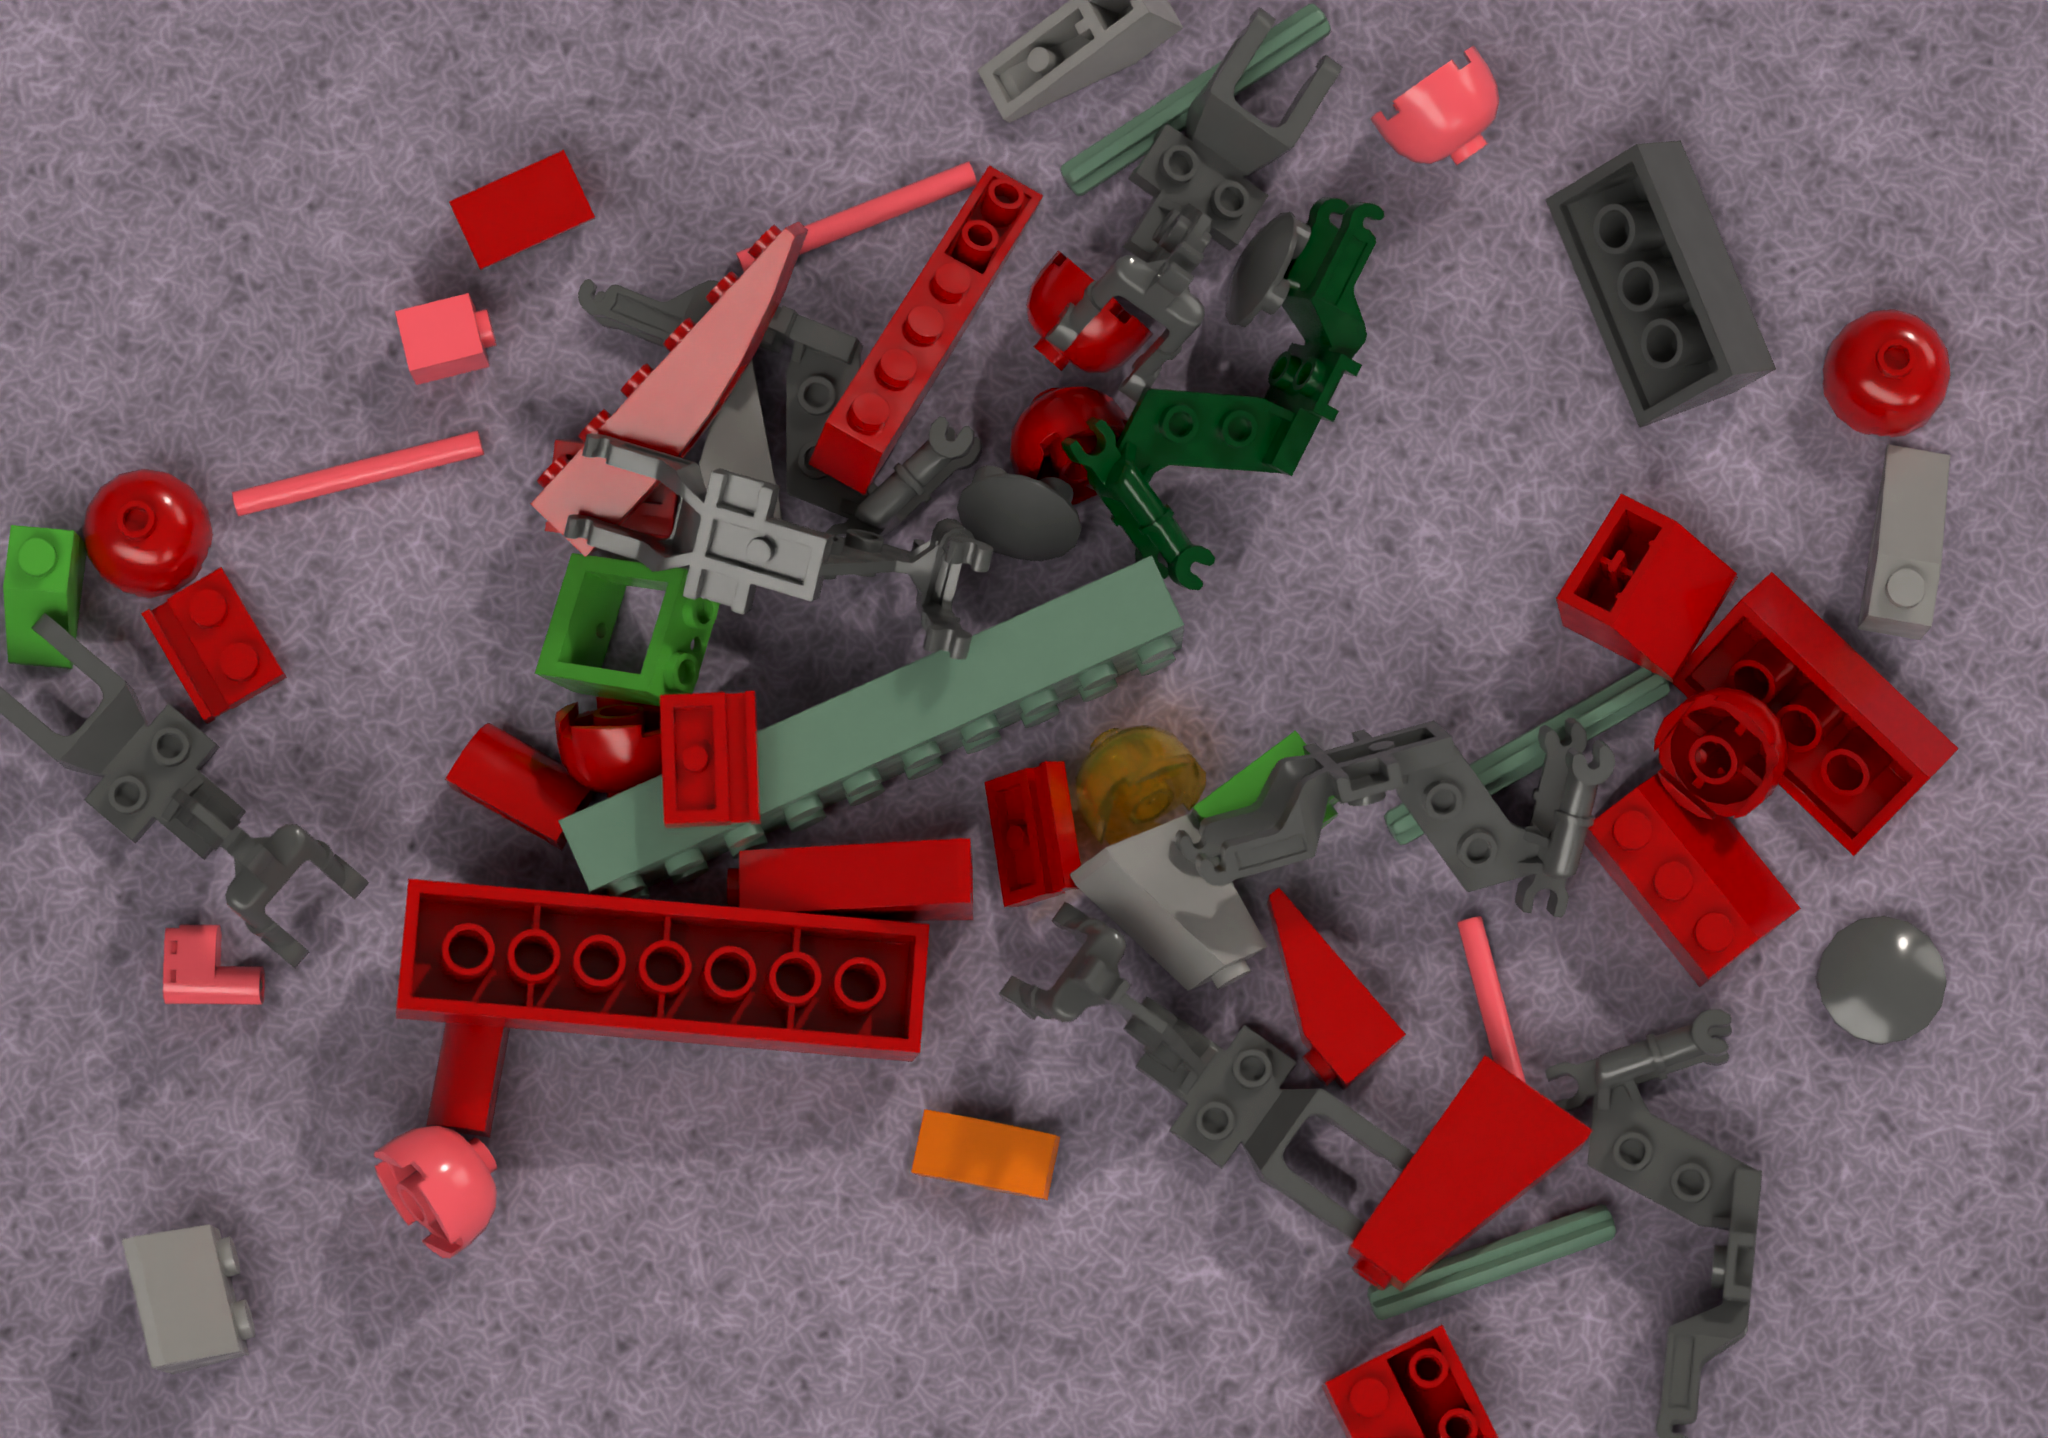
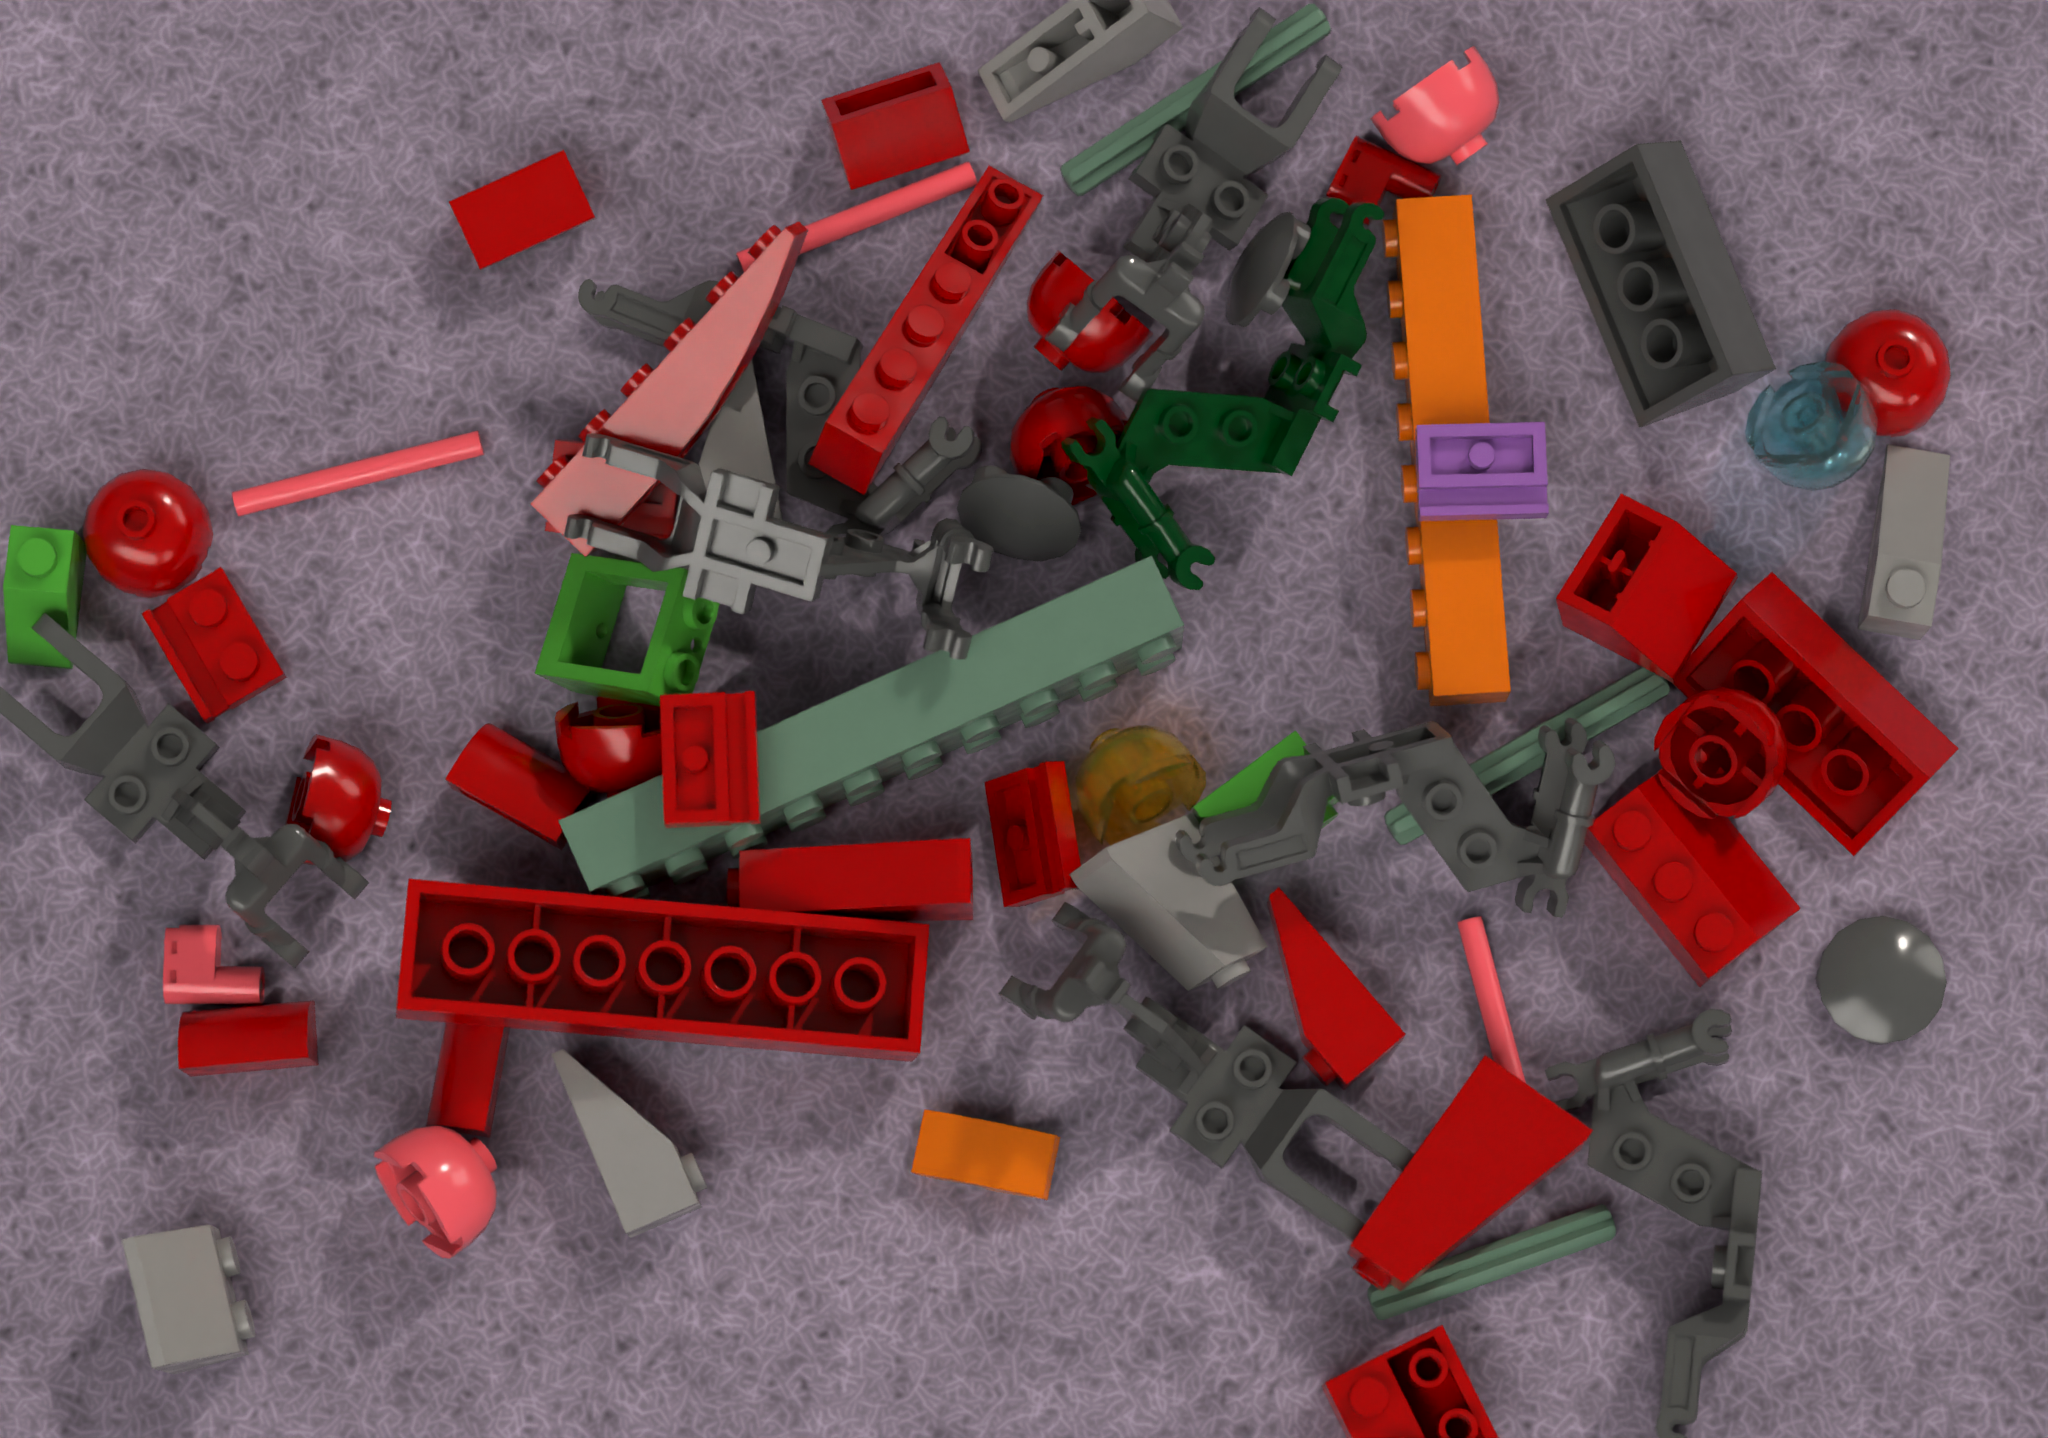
(248, 1038): none -> red brick
(339, 798): none -> red cylinder
(445, 338): coral brick -> none
(635, 1159): none -> light grey slope
(895, 125): none -> red brick
(1373, 170): none -> red piece
(1446, 385): none -> orange brick
(1481, 471): none -> medium lavender plate
(1806, 434): none -> clear light blue cylinder

